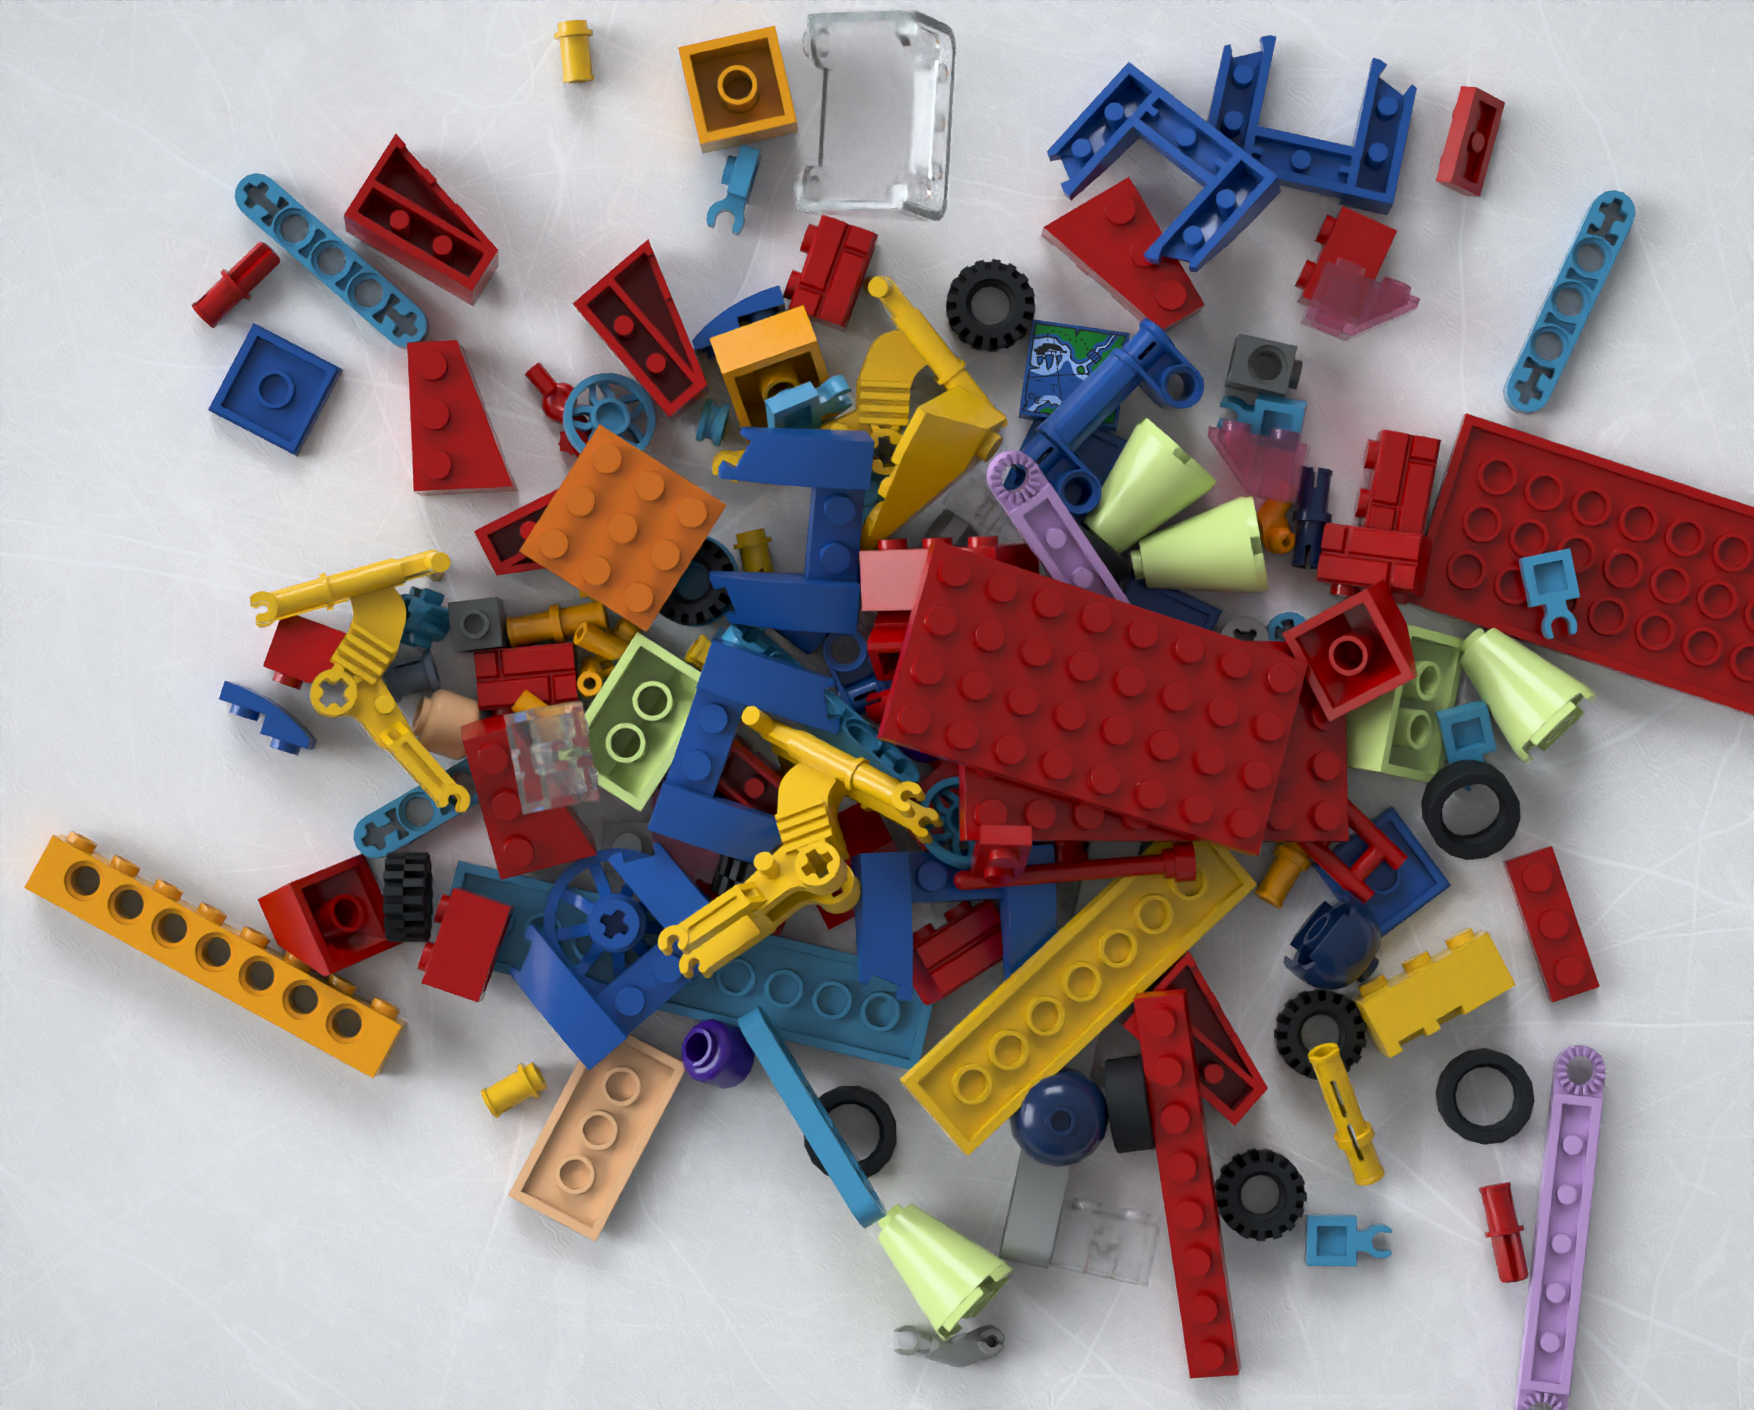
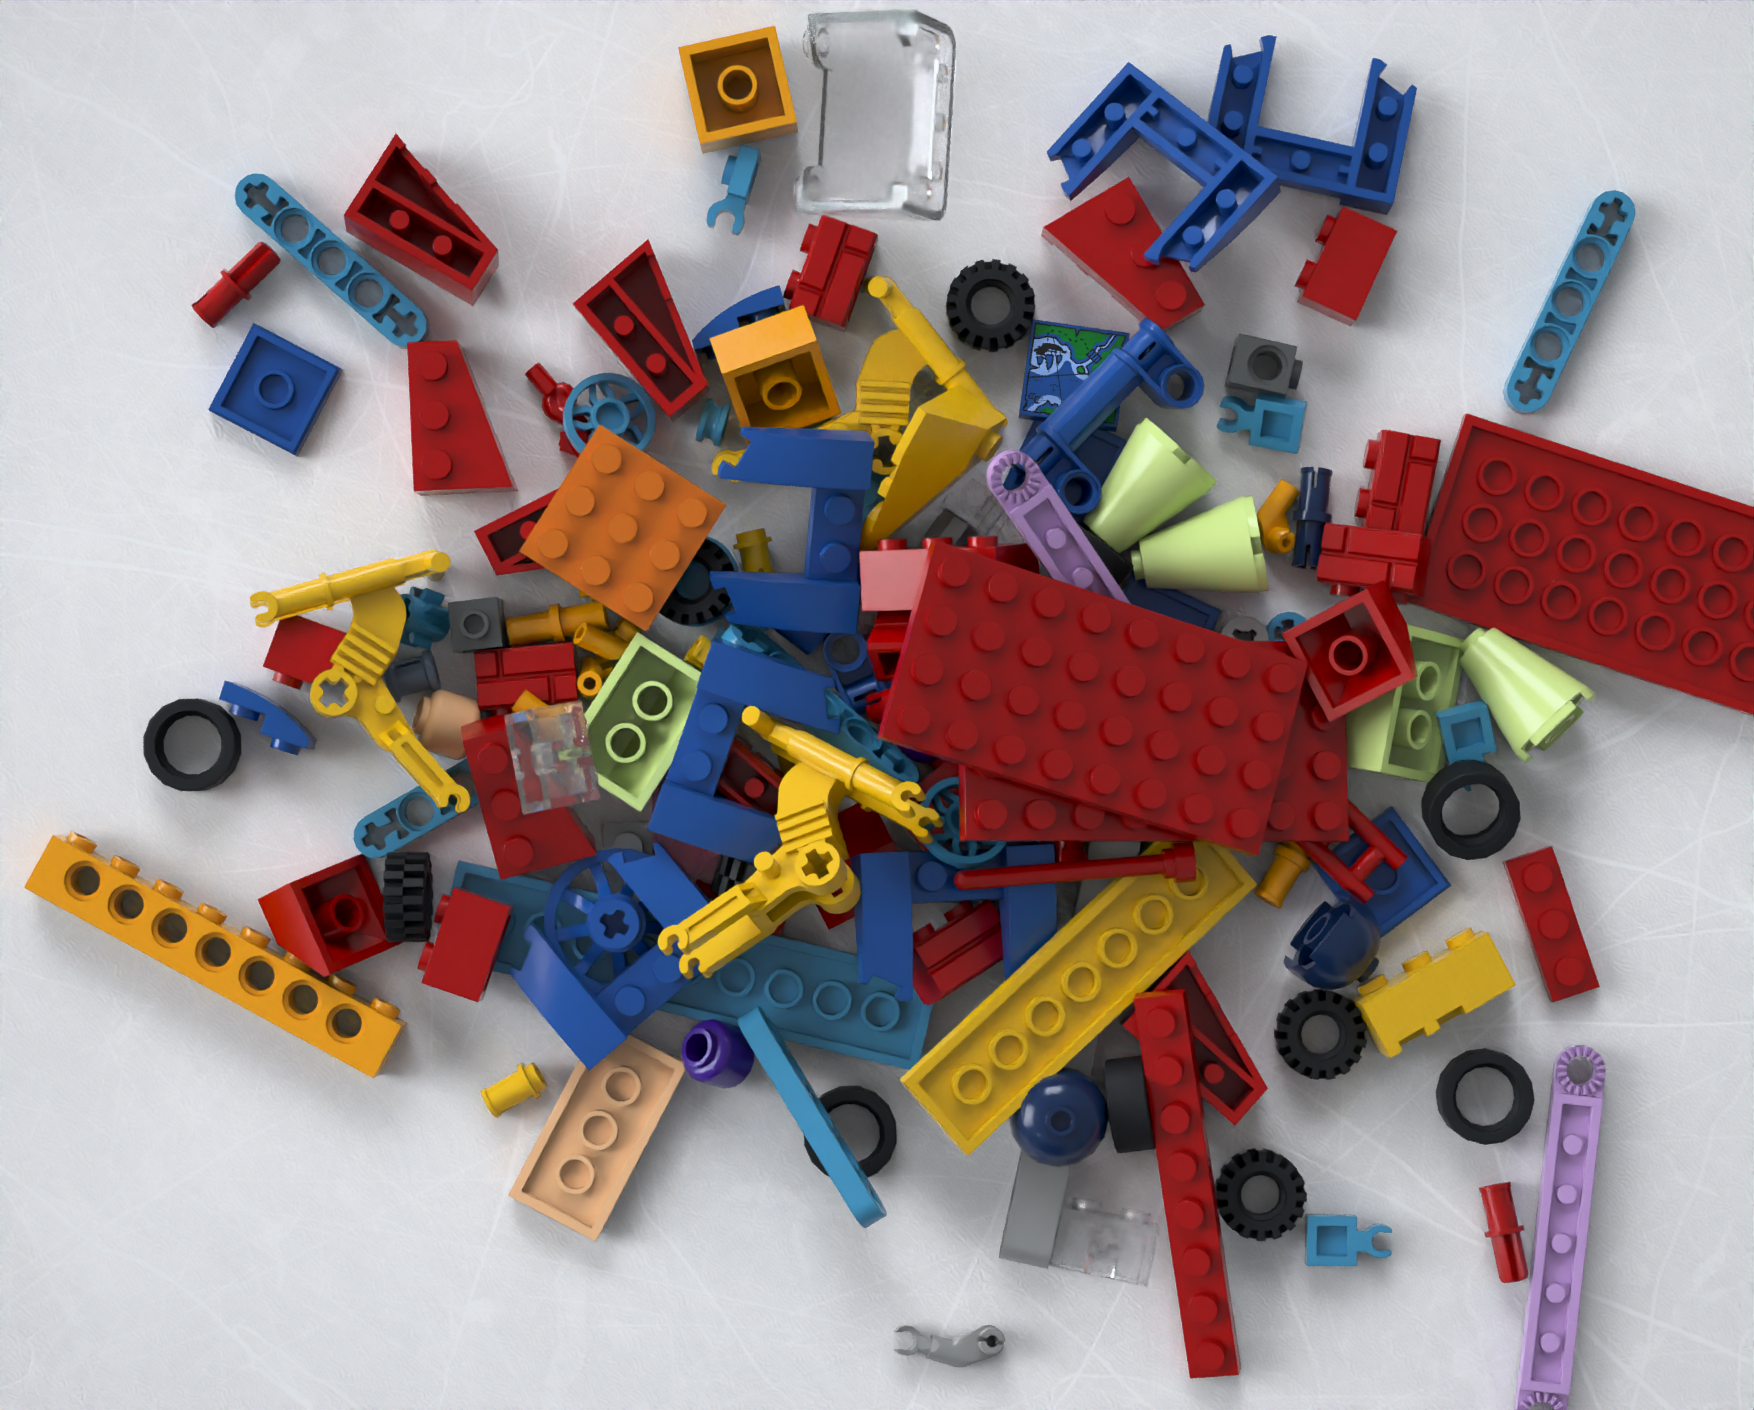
(154, 745): none -> black tyre
(575, 51): yellow pin -> none
(805, 405): dark azure plate -> none
(941, 1267): yellowish green cone -> none
(1001, 853): red plate -> none
(1263, 465): clear pink slope -> none
(1352, 304): clear pink slope -> none
(1362, 1160): yellow pin -> none
(1470, 141): red plate -> none
(1549, 582): dark azure plate -> none

